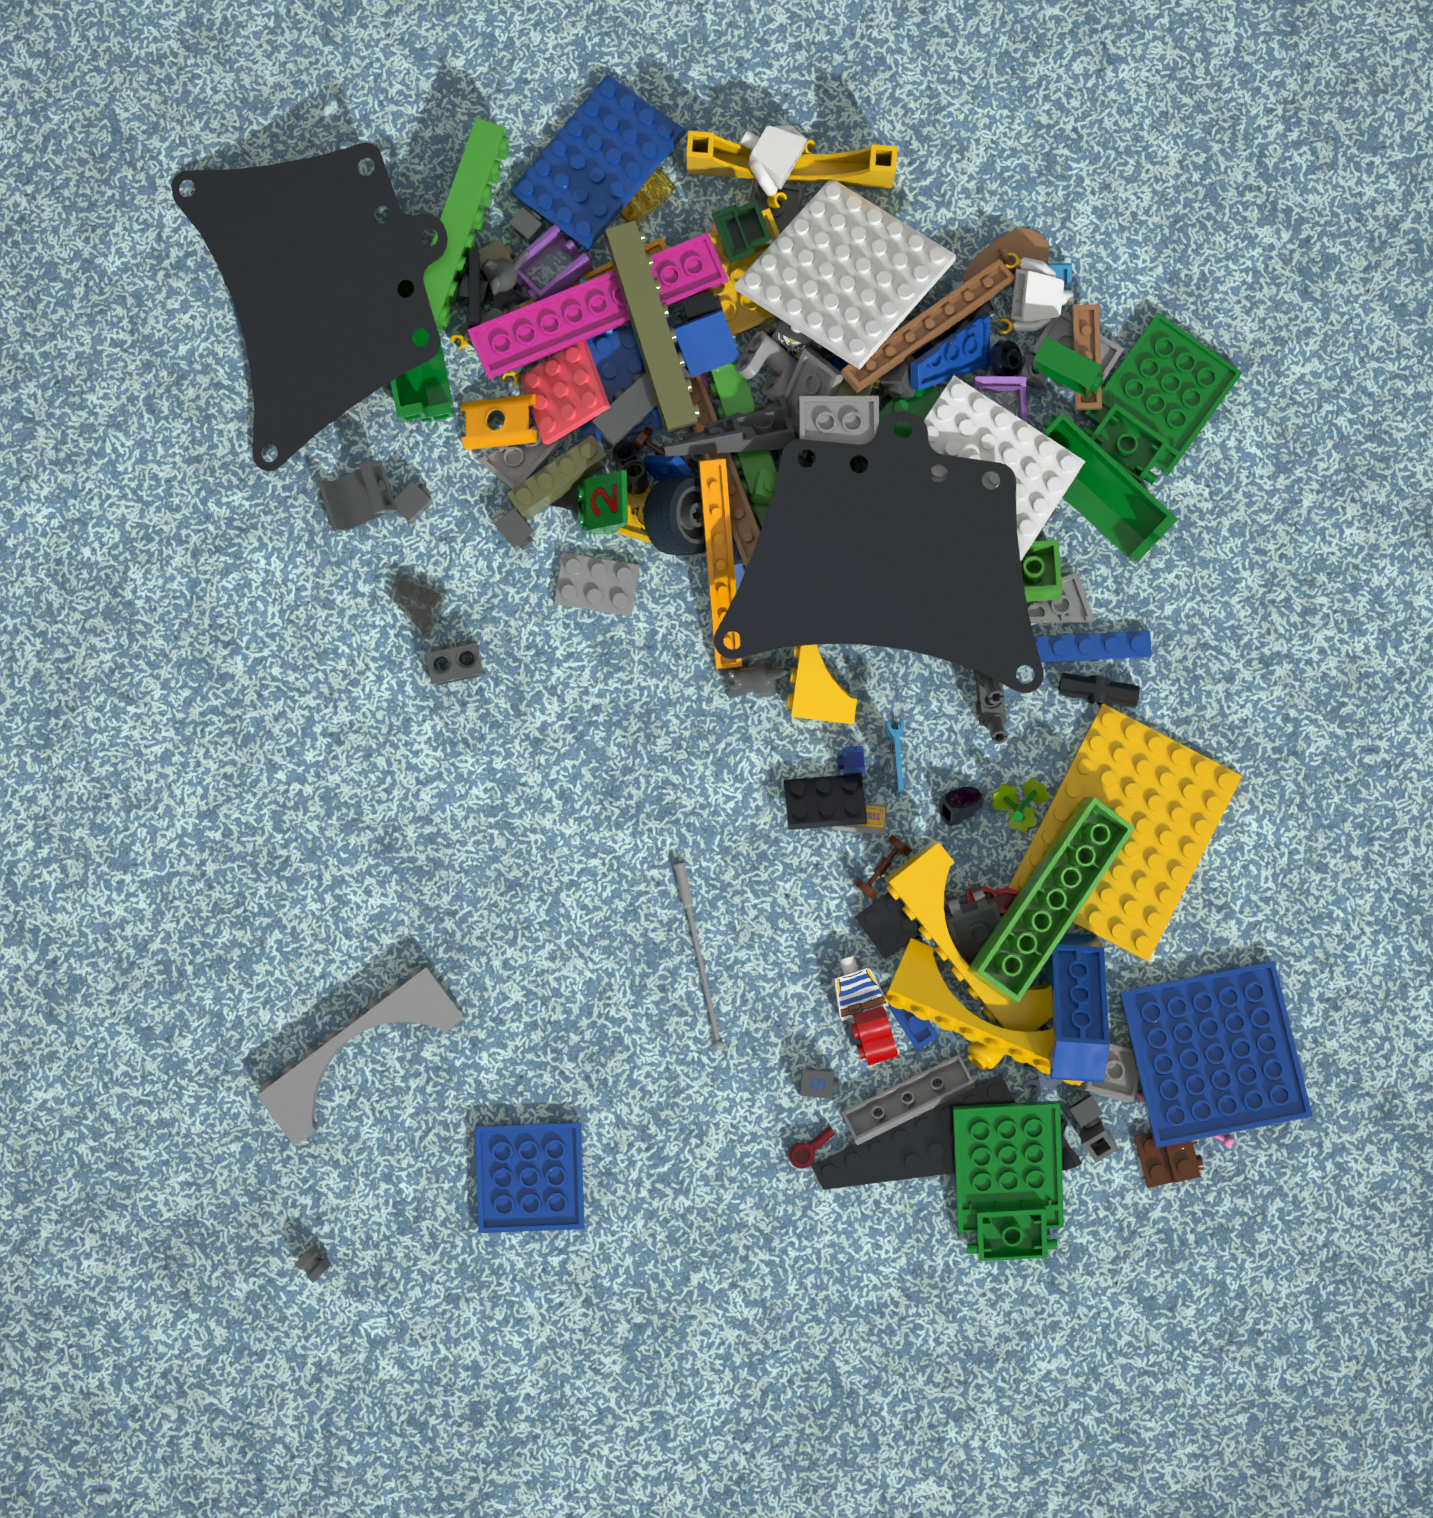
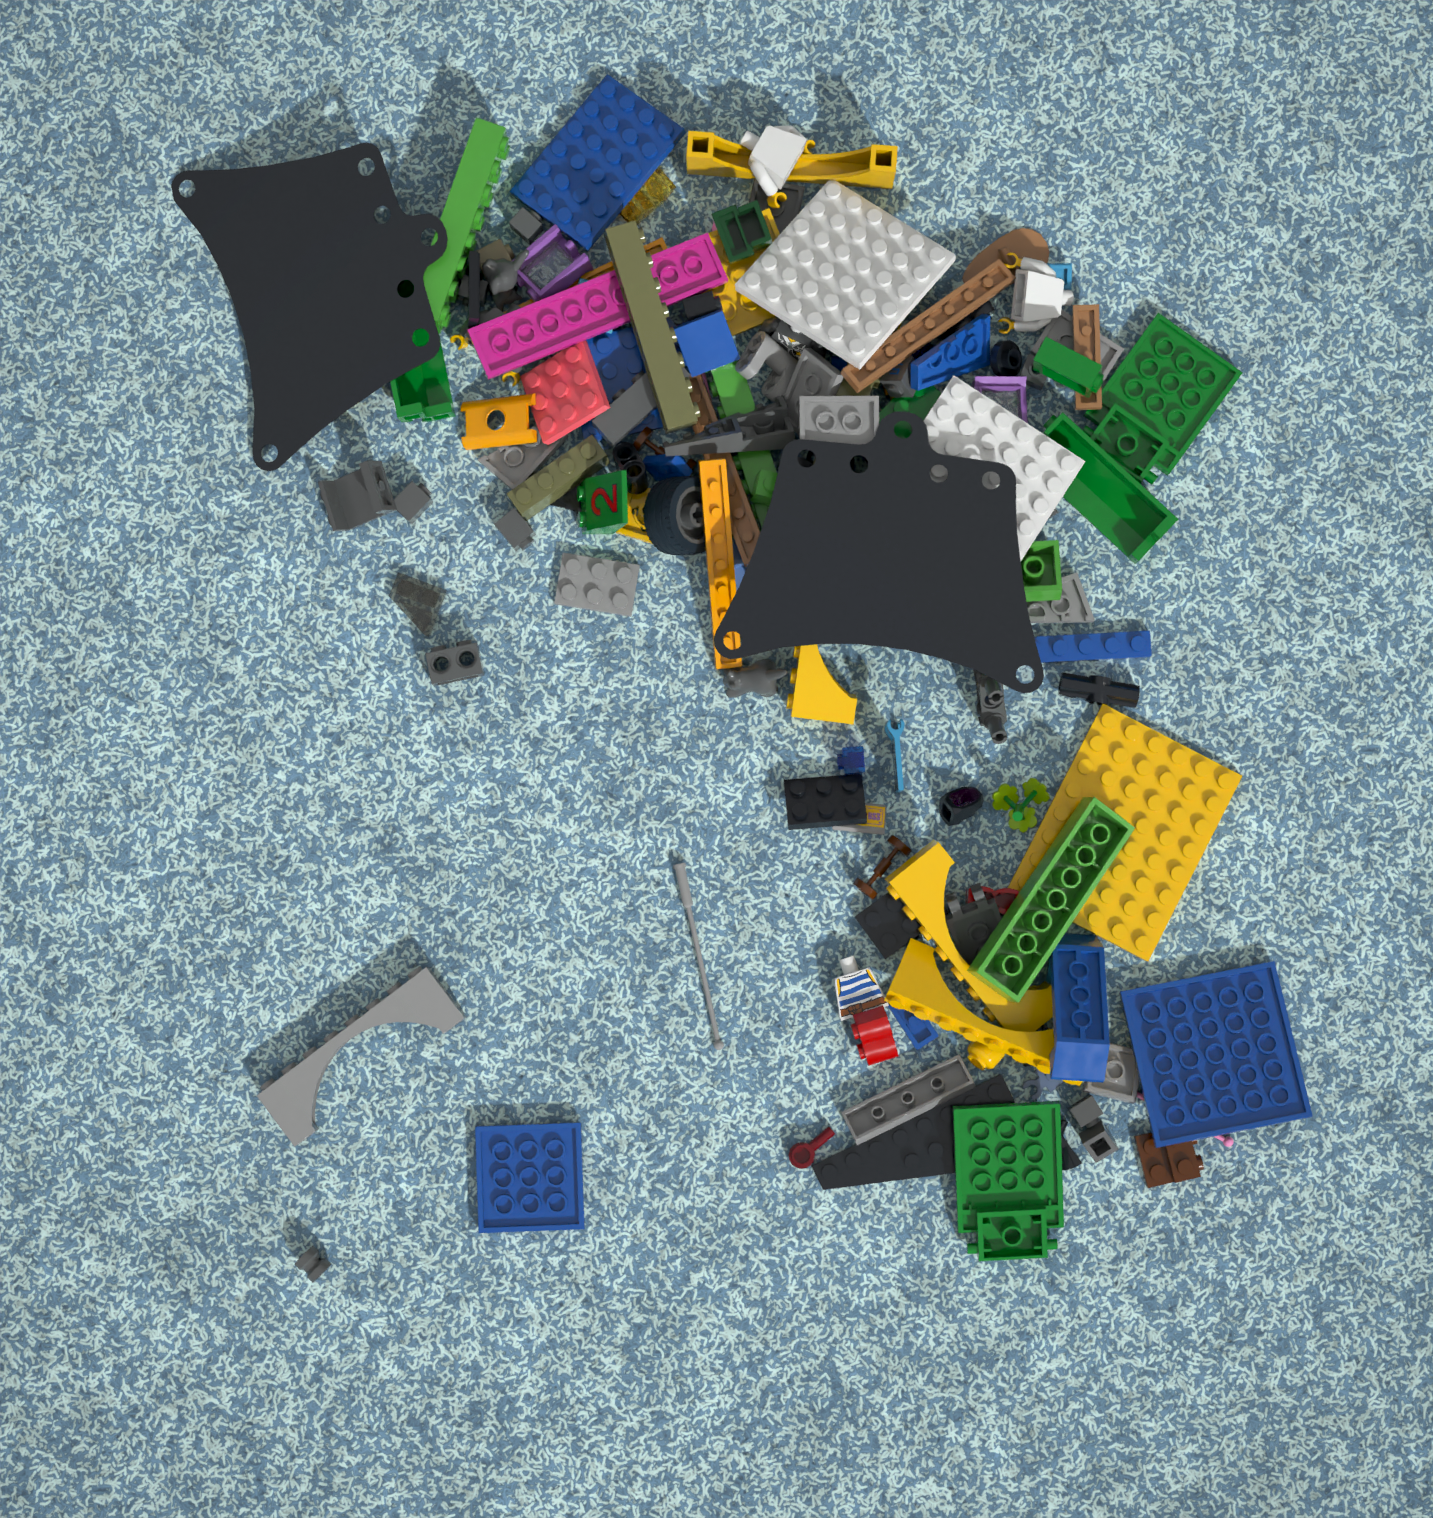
(818, 1083): dark grey brick -> none

